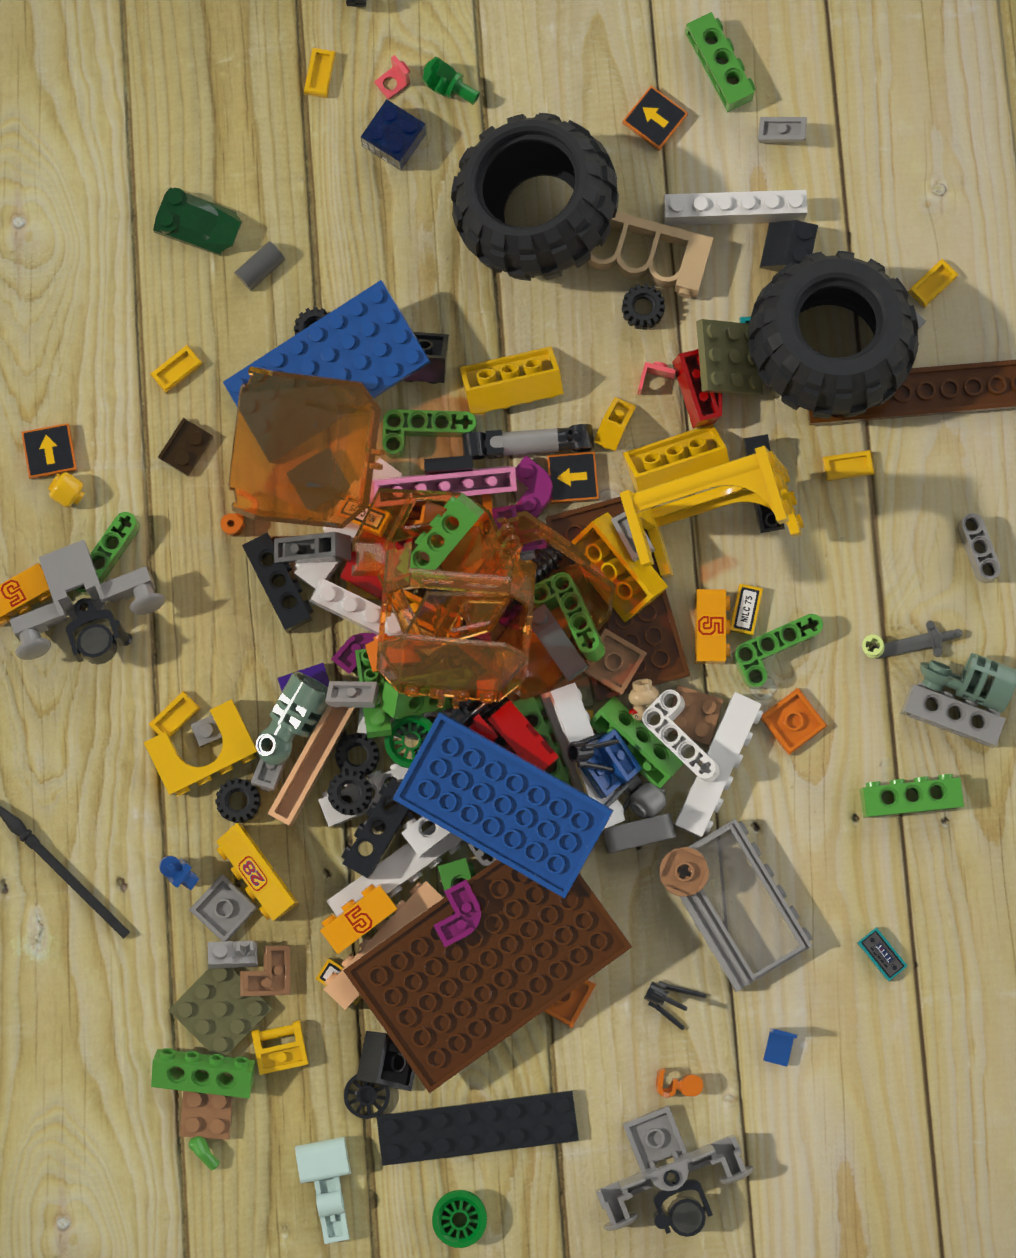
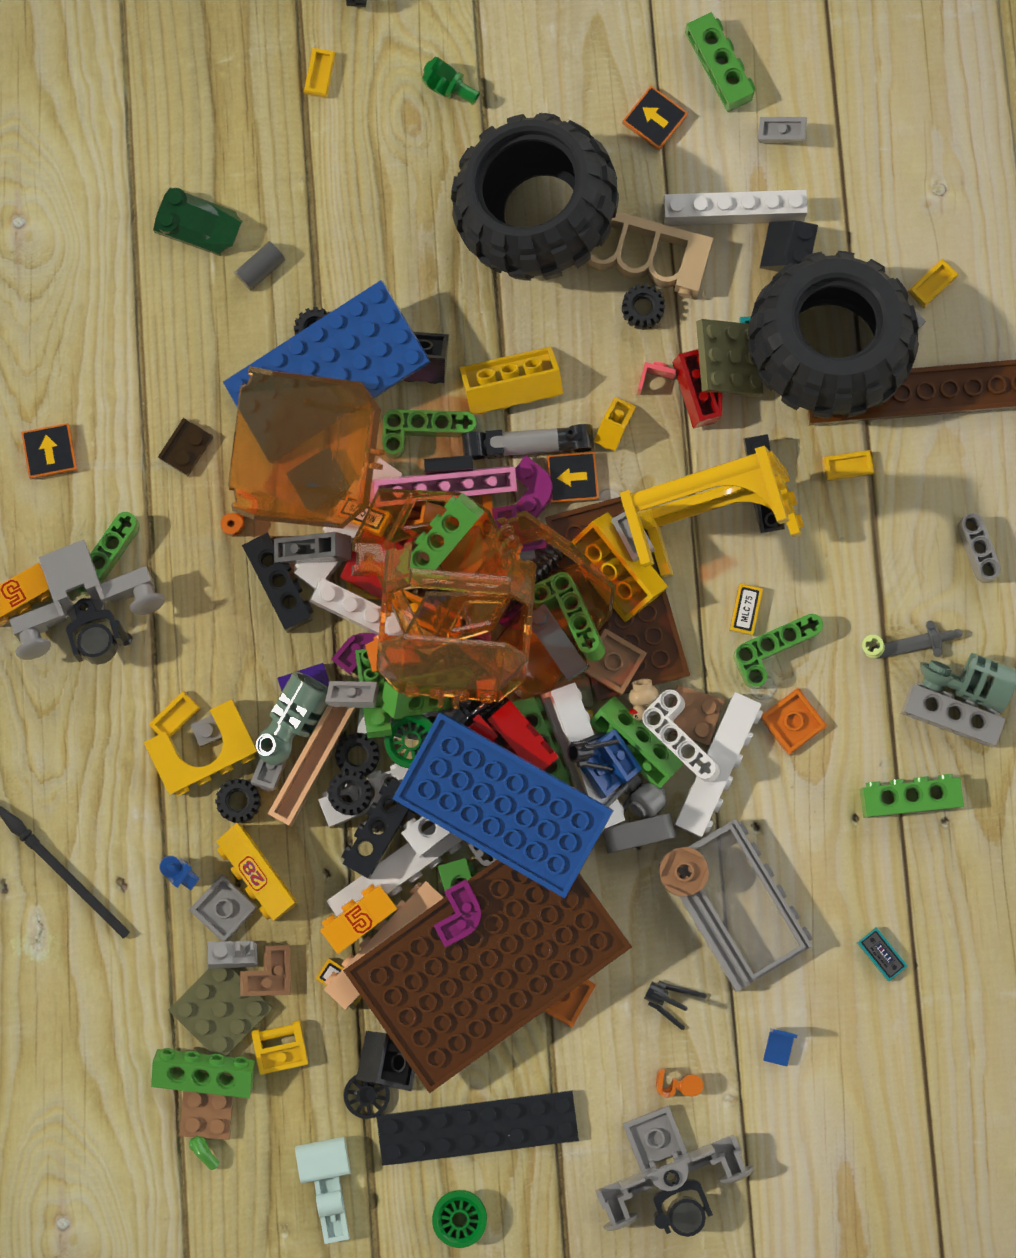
(66, 489): yellow head -> none
(176, 369): yellow tile -> none
(393, 134): clear blue brick -> none
(399, 72): coral bracket -> none
(675, 457): yellow slope -> none
(711, 626): light orange brick -> none

